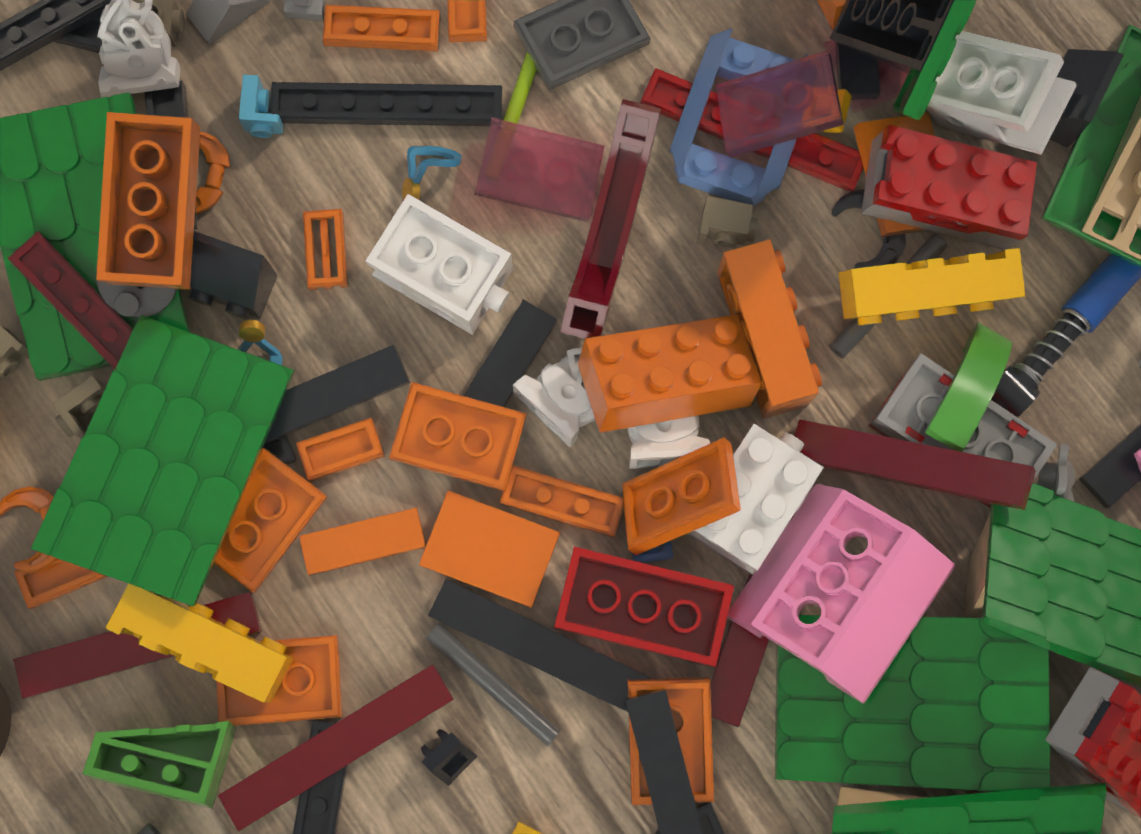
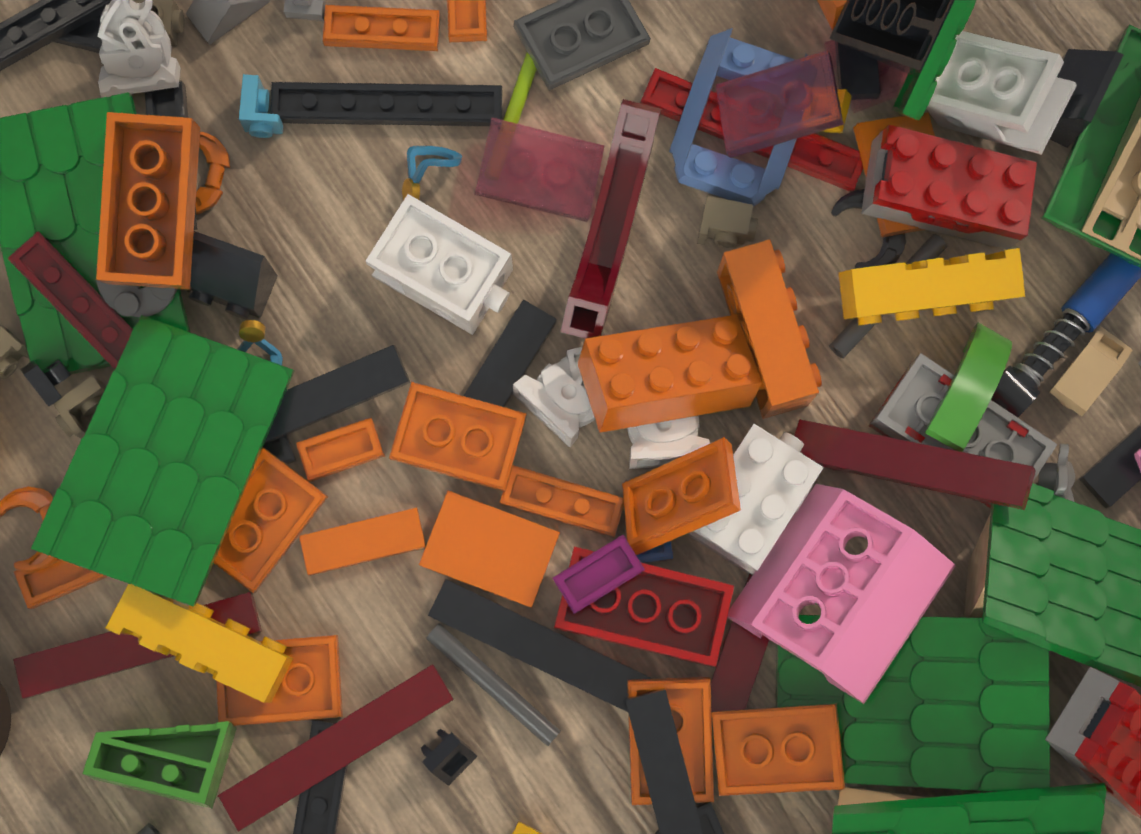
(46, 379): none -> black tile
(327, 281): orange tile -> none
(598, 574): none -> magenta tile
(778, 750): none -> orange tile
(1091, 371): none -> tan slope

